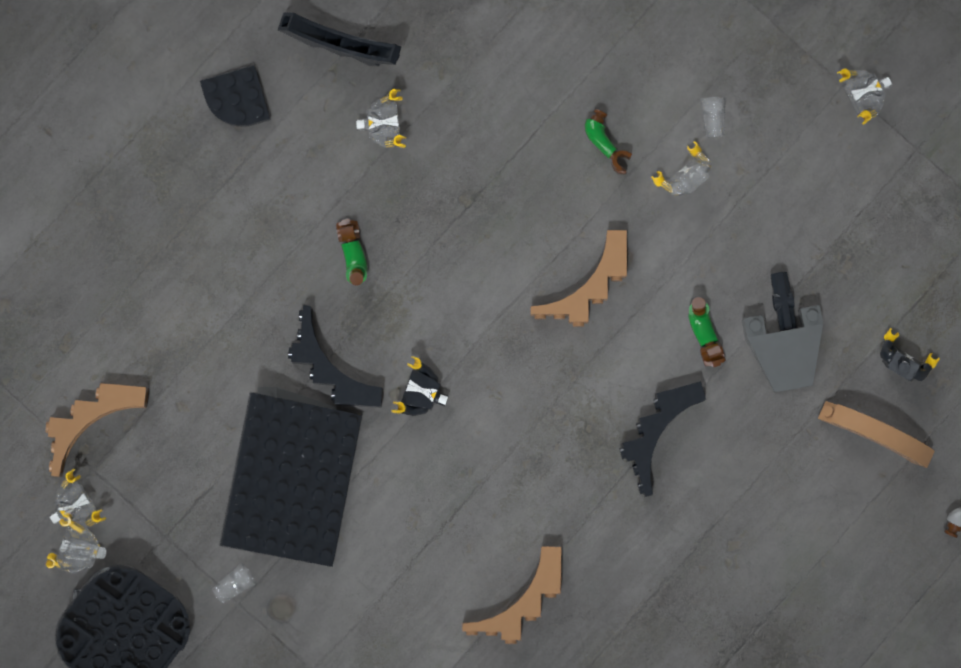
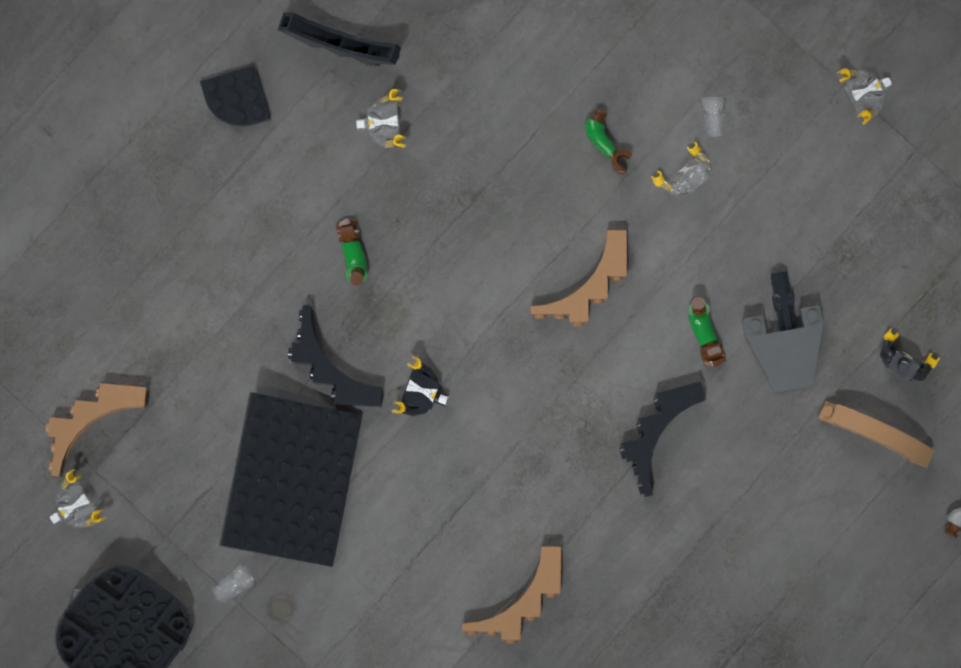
(77, 548): clear torso -> none

